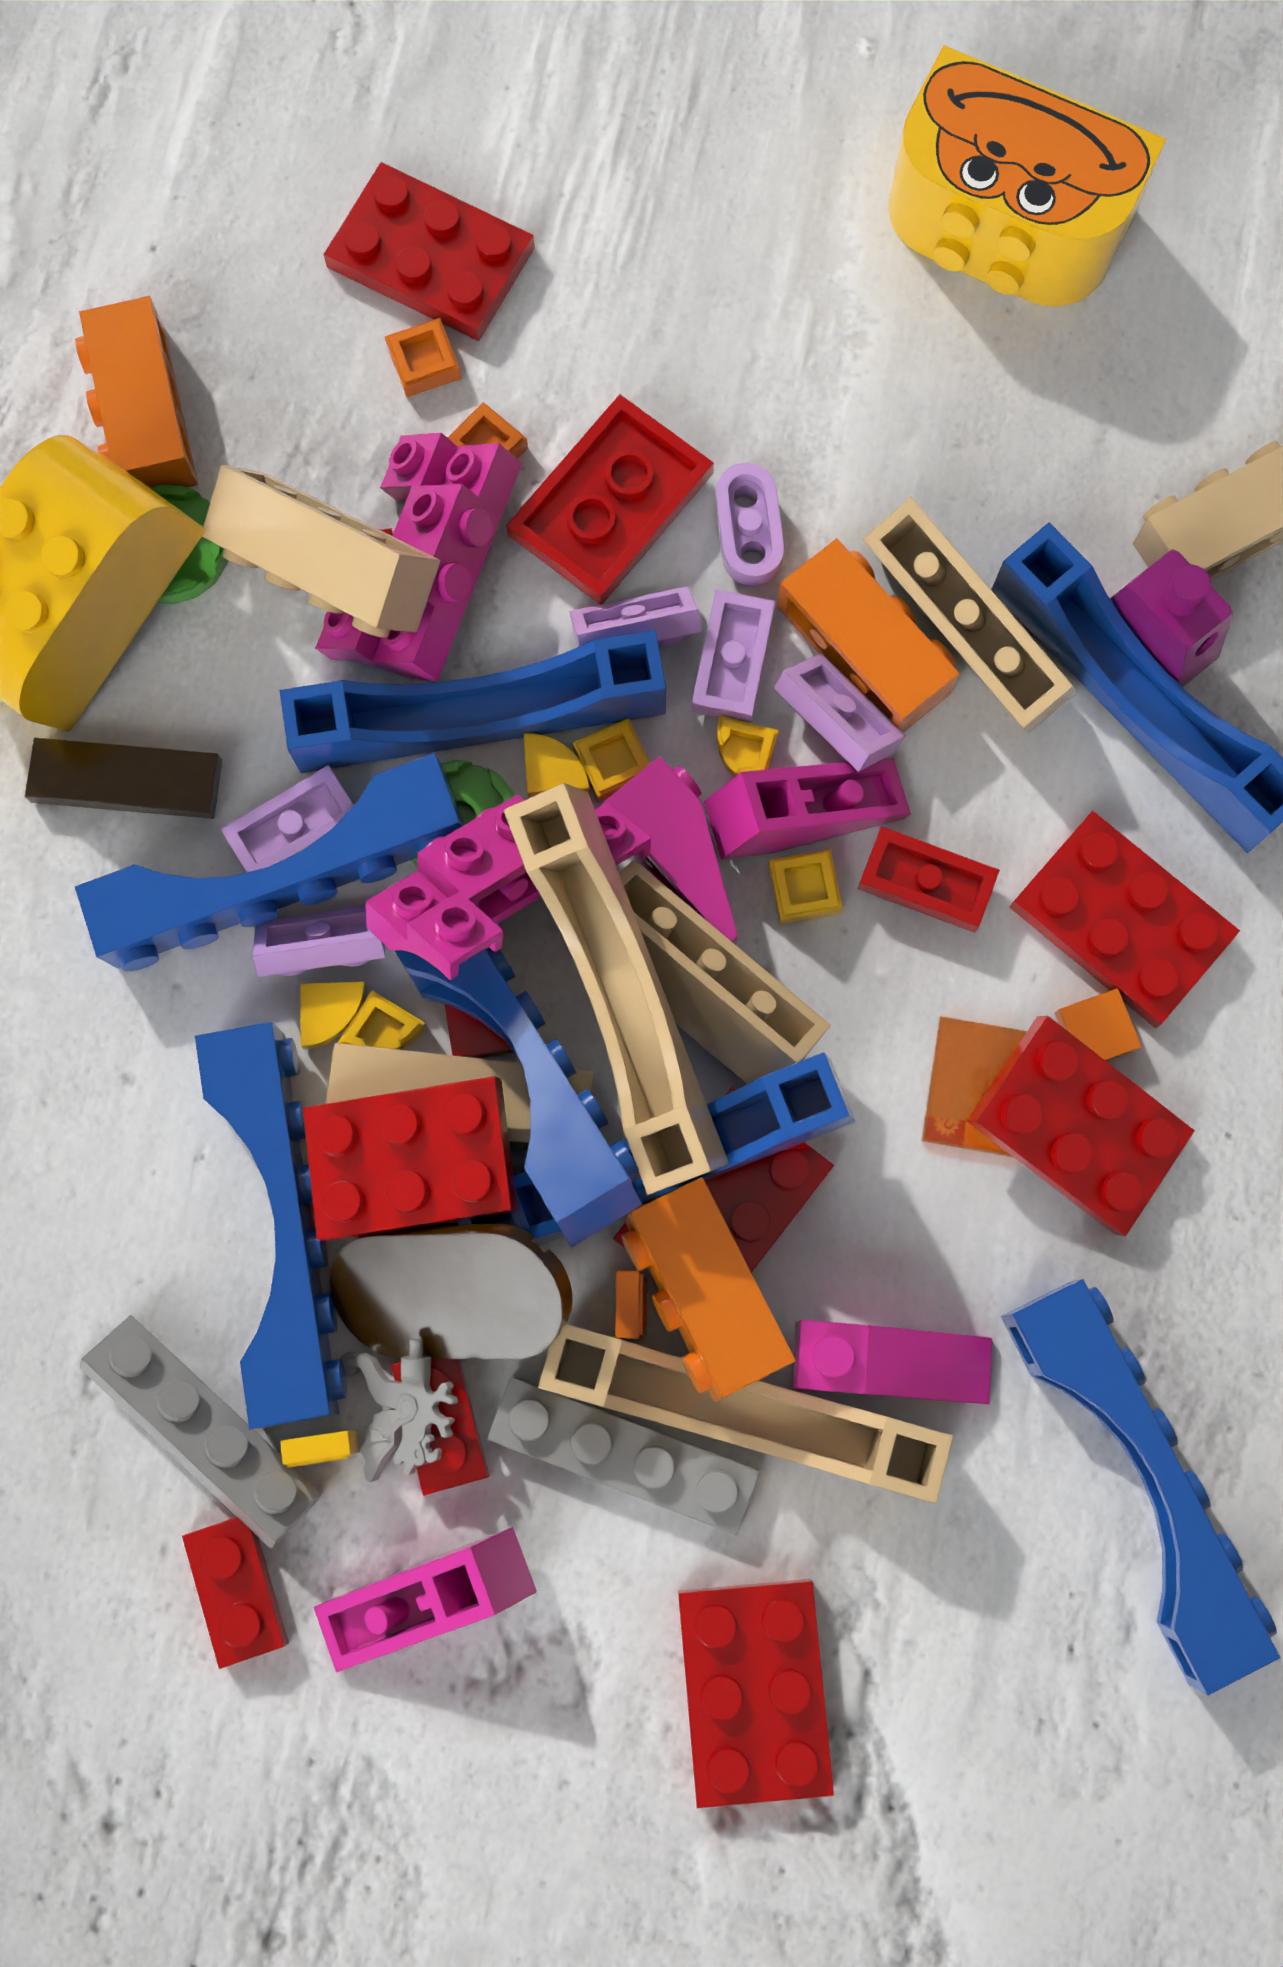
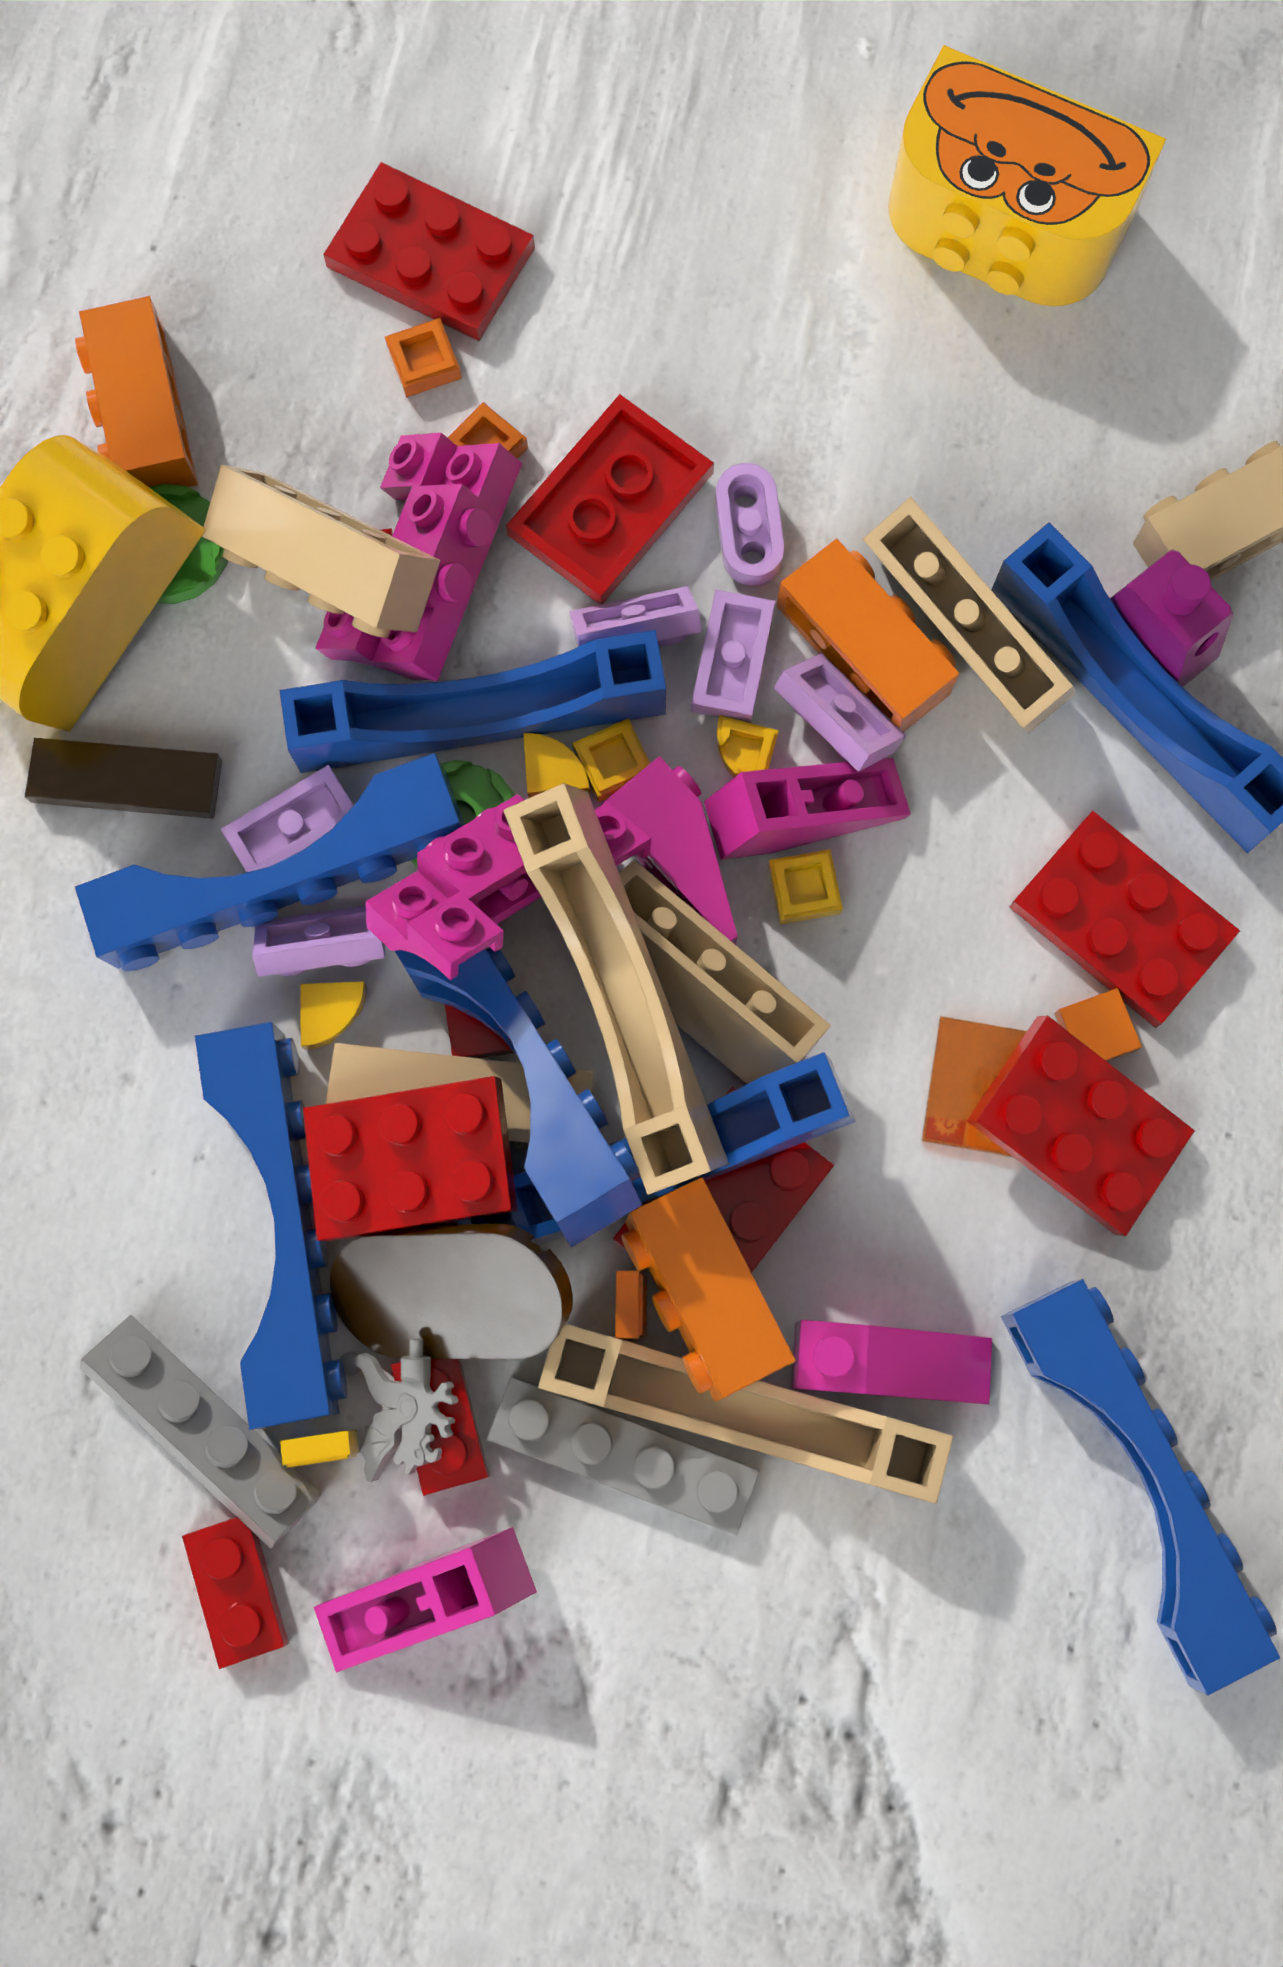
(382, 1025): yellow tile -> none
(755, 1693): red plate -> none
(928, 879): red plate -> none

